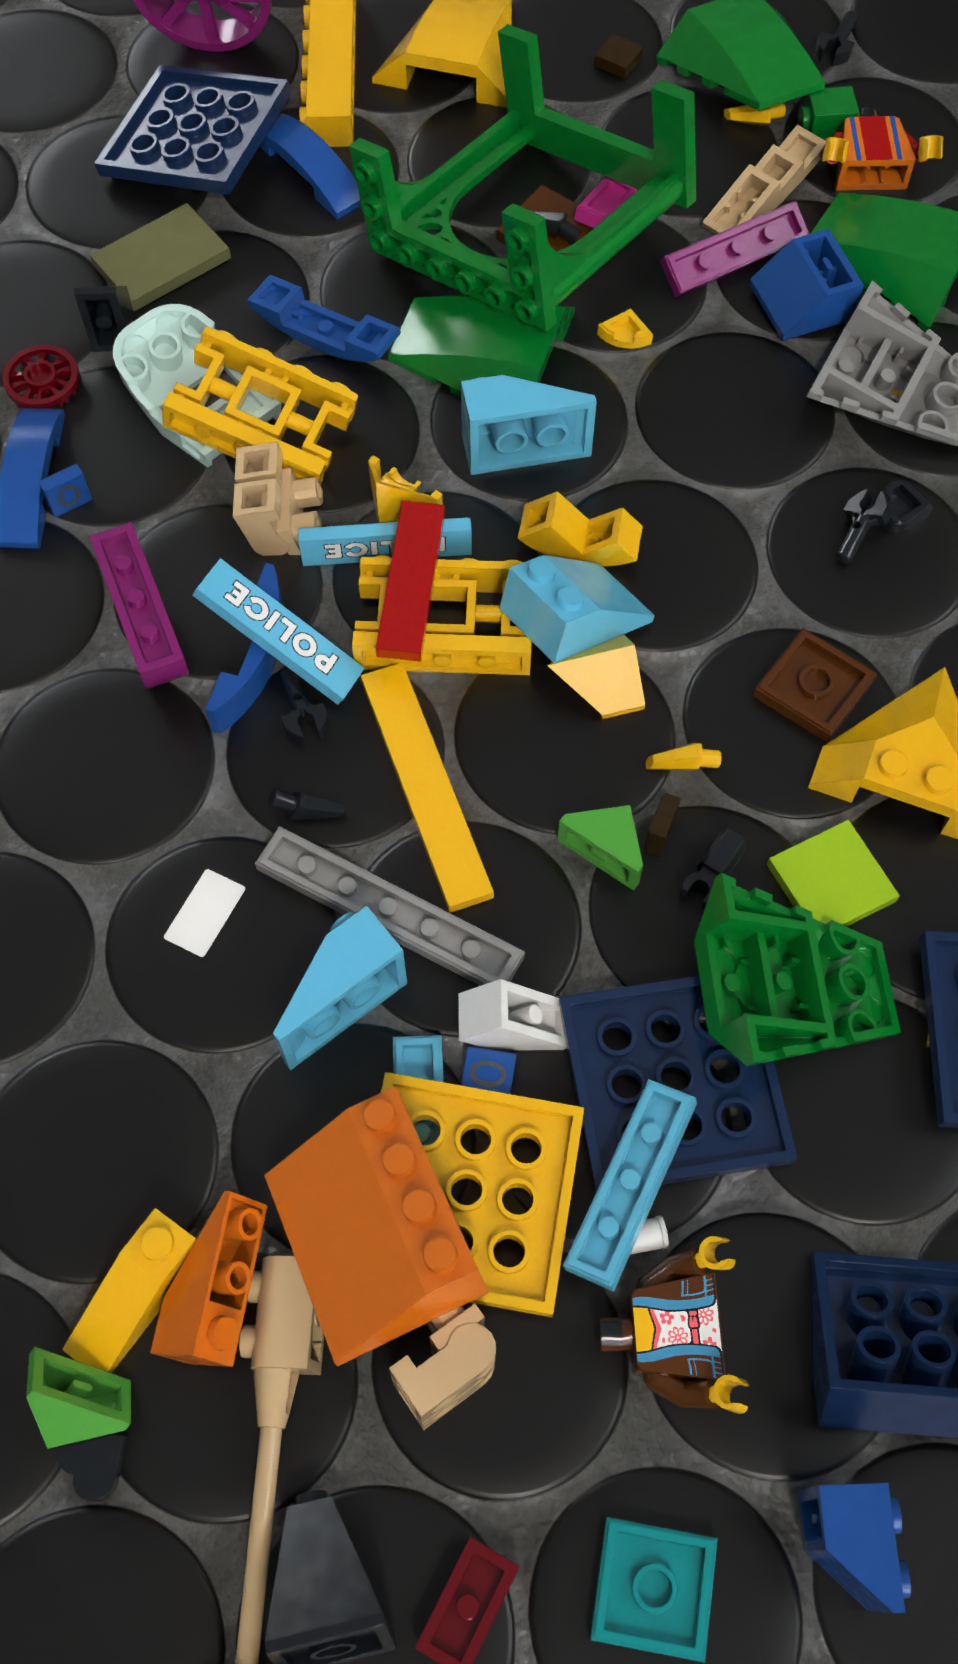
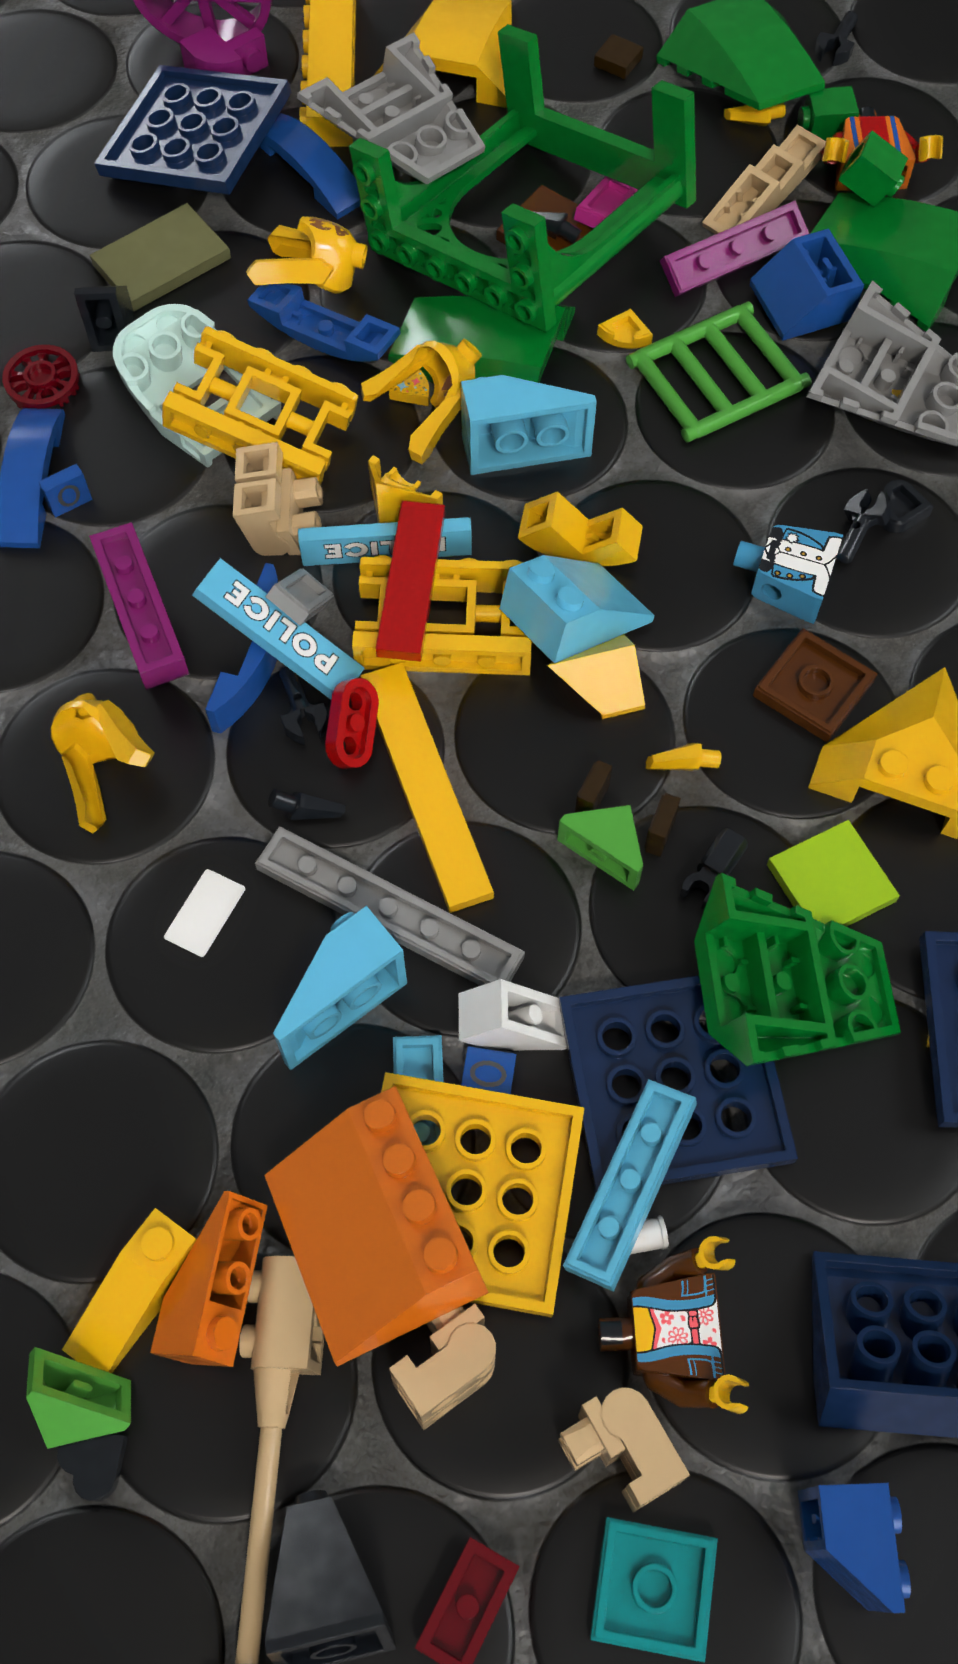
(90, 733): none -> yellow piece
(239, 55): none -> magenta brick
(300, 596): none -> light grey tile
(320, 254): none -> yellow piece
(353, 724): none -> red plate
(403, 112): none -> light grey wedge
(412, 390): none -> yellow tile
(448, 368): none -> yellow piece
(594, 787): none -> dark brown tile
(626, 1431): none -> tan hips
(725, 411): none -> bright green bar
(791, 568): none -> torso
(874, 169): none -> green brick

